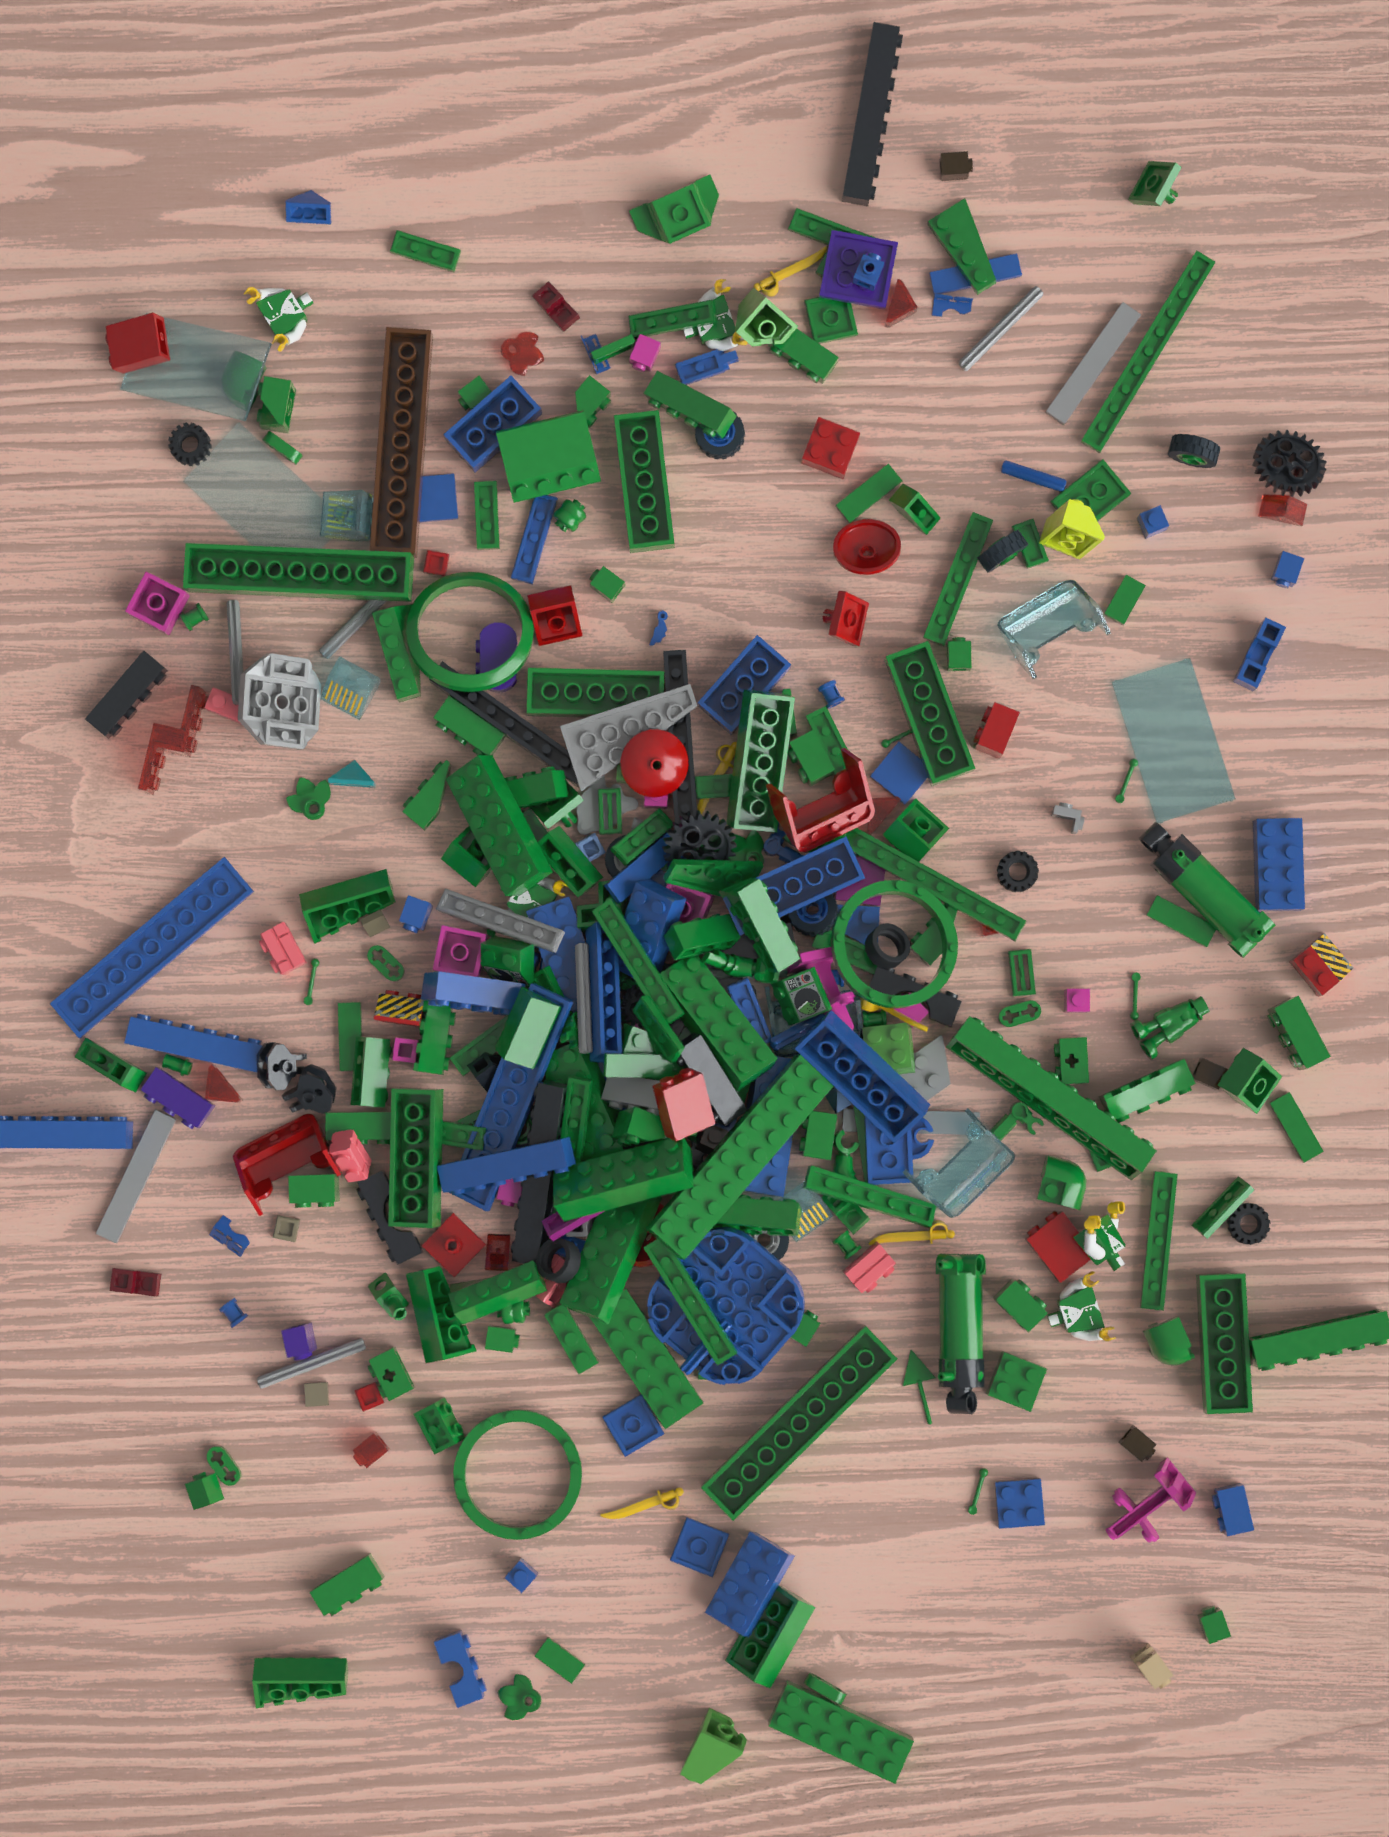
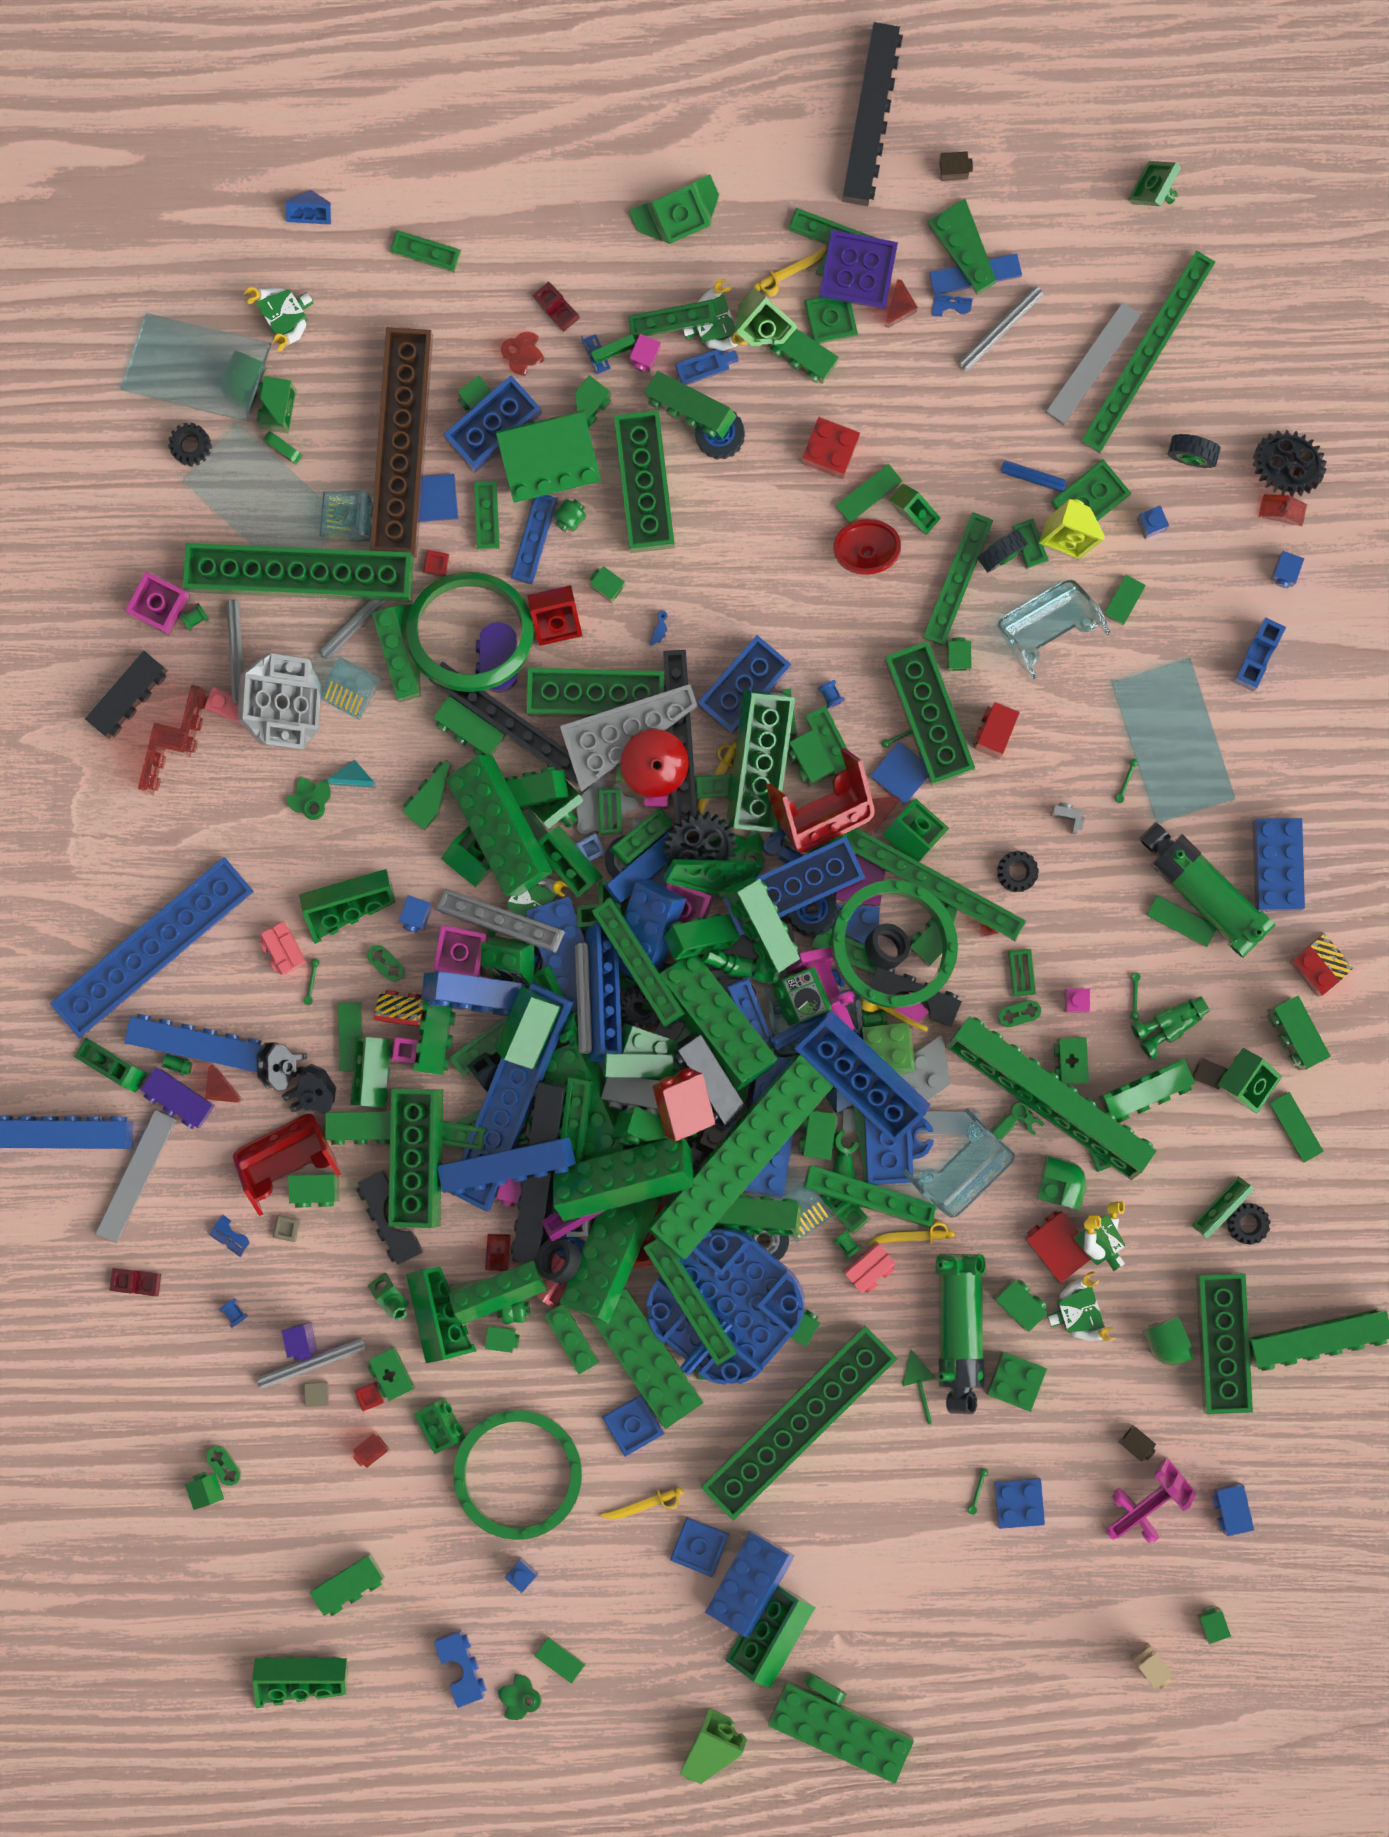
(137, 343): red brick -> none
(350, 1155): coral brick -> none
(375, 923): dark tan tile -> none
(453, 1245): red tile -> none
(658, 1029): green tile -> none
(847, 618): red tile -> none
(868, 279): blue brick -> none
(1158, 1241): green plate -> none

